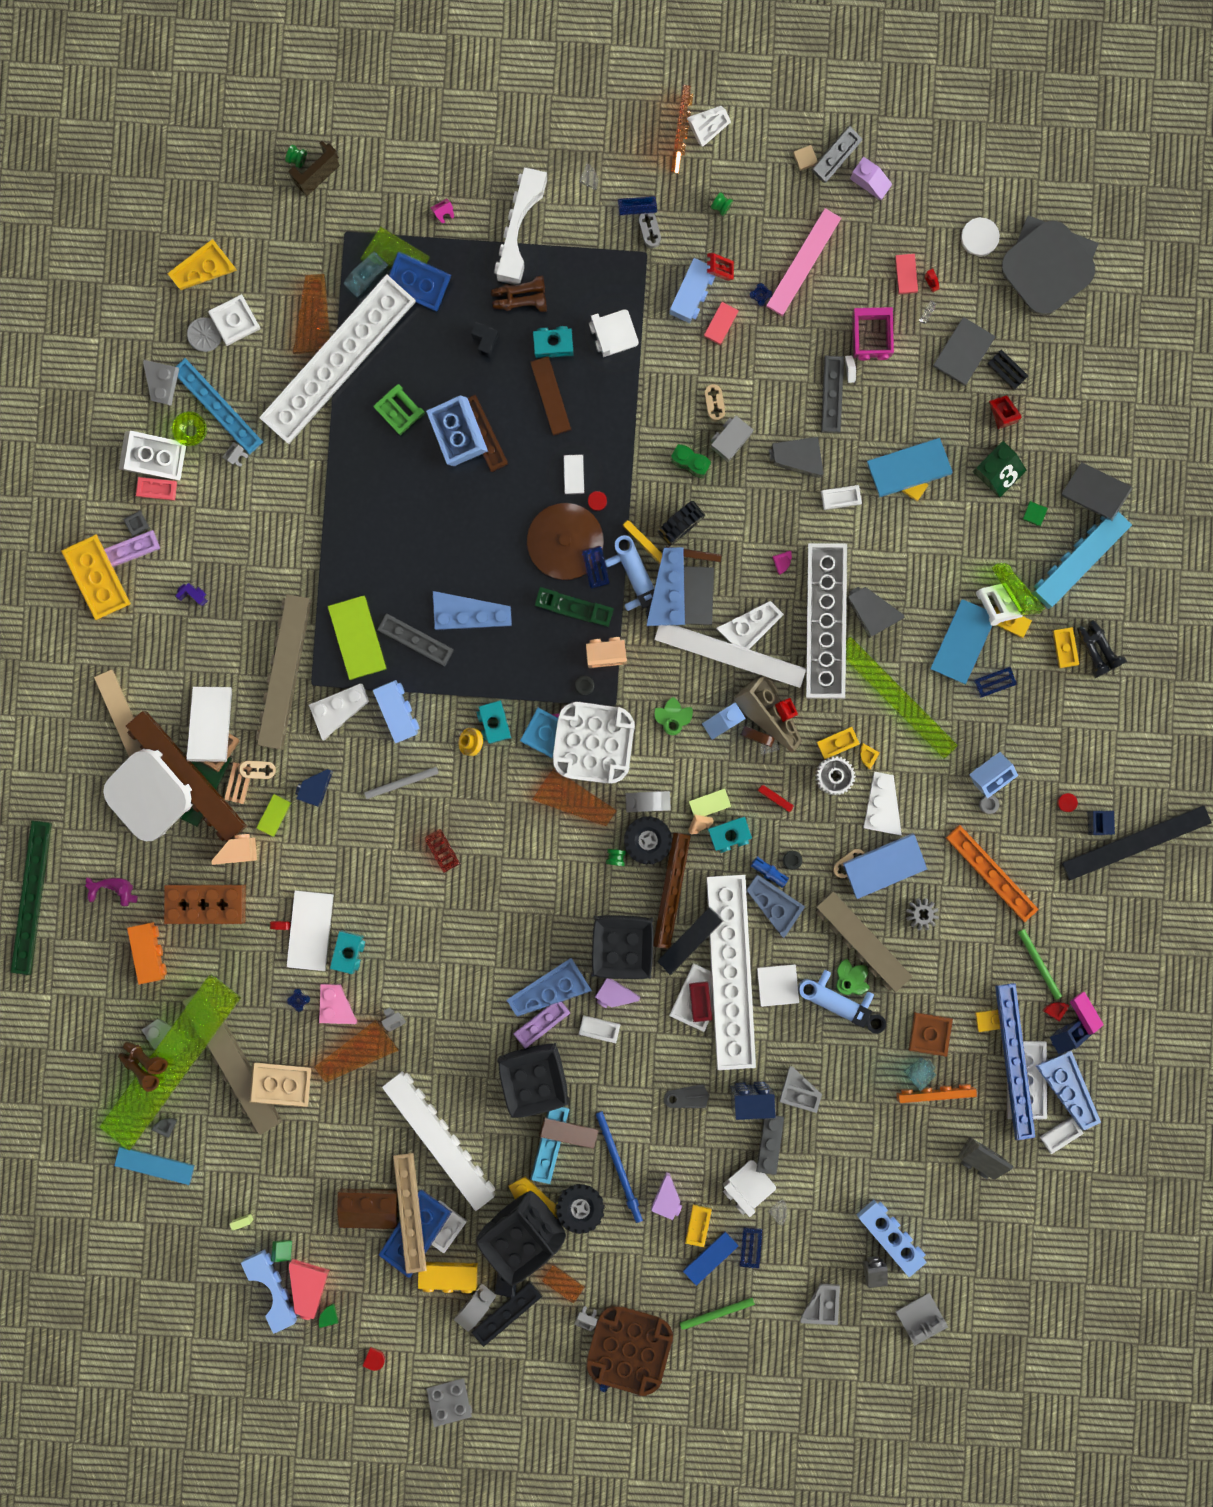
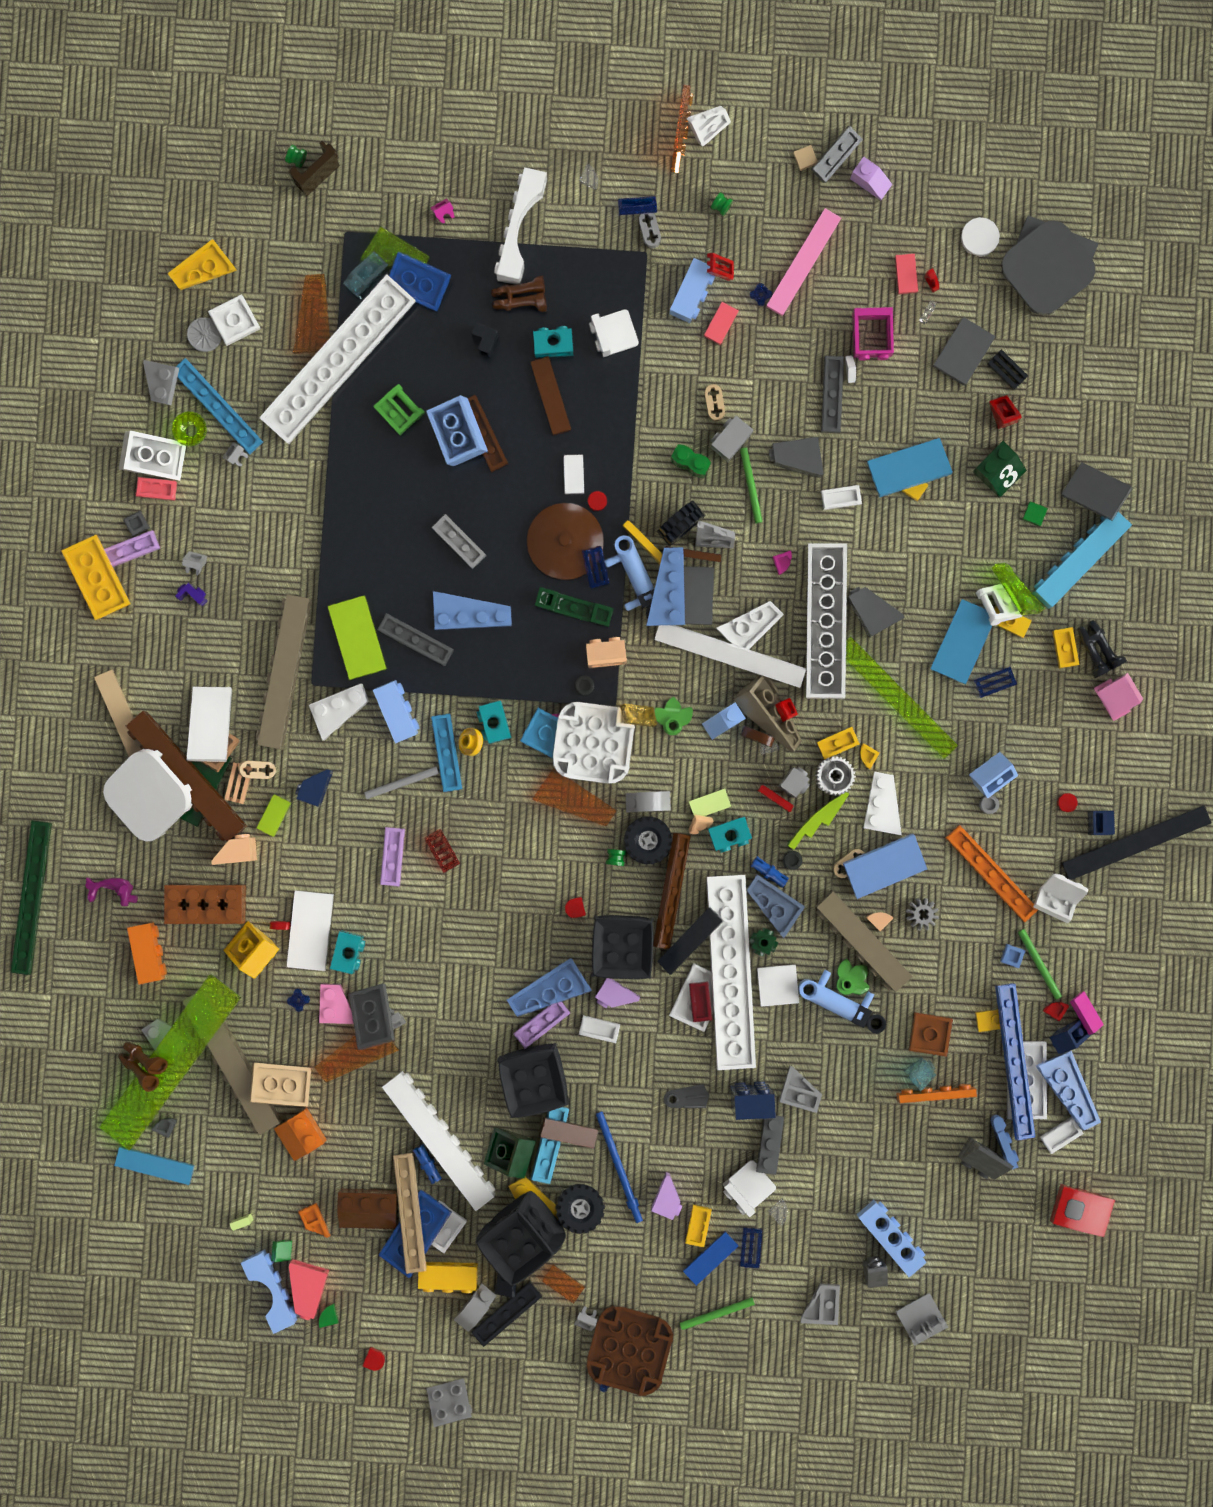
(195, 561): none -> light grey tile
(251, 950): none -> yellow slope
(300, 1134): none -> orange slope
(313, 1220): none -> orange tile
(371, 1016): none -> dark grey tile
(392, 856): none -> lavender tile
(427, 1164): none -> blue pin
(446, 752): none -> dark azure tile
(459, 541): none -> light grey plate
(509, 1153): none -> dark green slope
(575, 908): none -> red tile
(638, 715): none -> clear yellow tile
(714, 536): none -> light grey wing
(751, 485): none -> bright green bar
(759, 935): none -> dark green brick
(794, 782): none -> light grey brick
(823, 815): none -> lime slope
(879, 919): none -> light nougat tile
(1004, 1140): none -> medium blue hinge
(1012, 956): none -> medium blue tile
(1059, 897): none -> white bracket
(1082, 1210): none -> slope
(1119, 695): none -> bright pink plate

